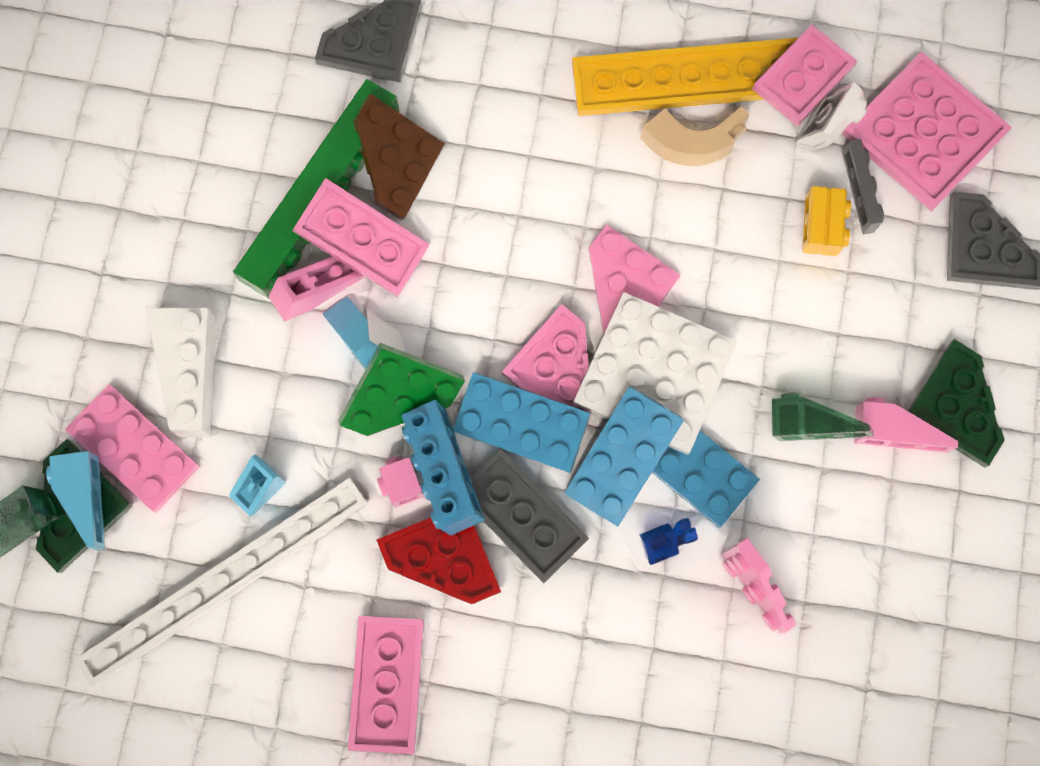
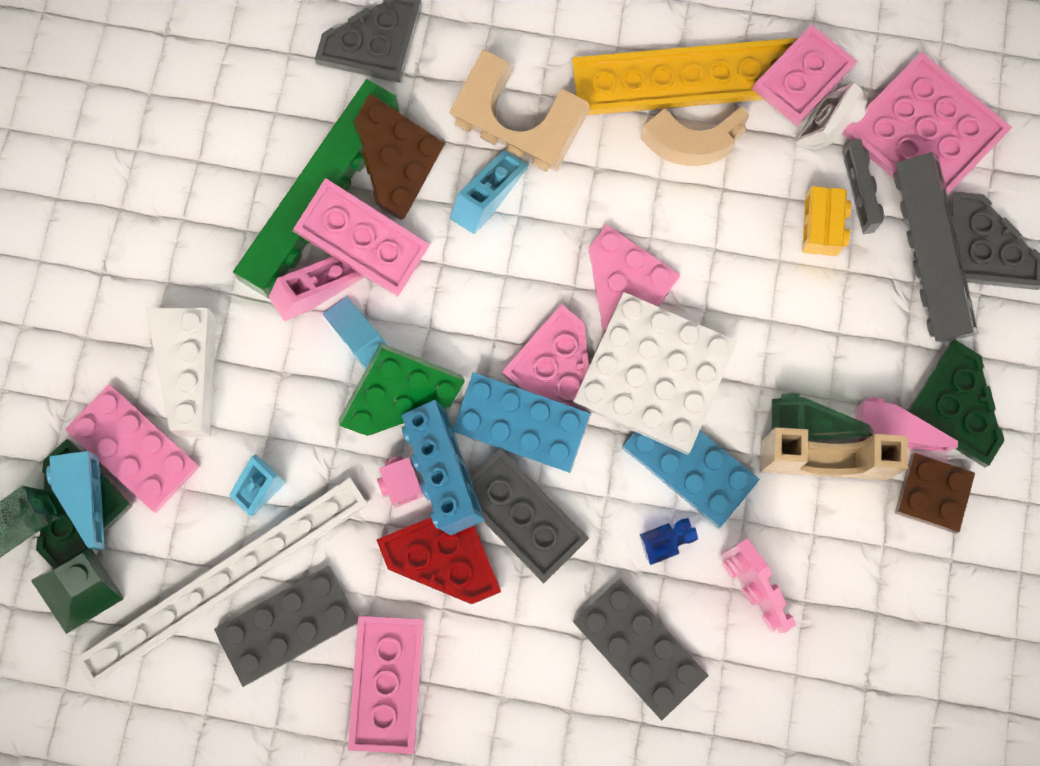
(77, 589): none -> dark green slope
(286, 626): none -> dark grey plate
(383, 333): white sticker -> none
(487, 191): none -> medium azure slope
(545, 143): none -> tan arch
(624, 455): dark azure plate -> none
(640, 649): none -> dark grey plate
(873, 459): none -> tan arch
(935, 493): none -> reddish brown plate
(936, 248): none -> dark grey brick

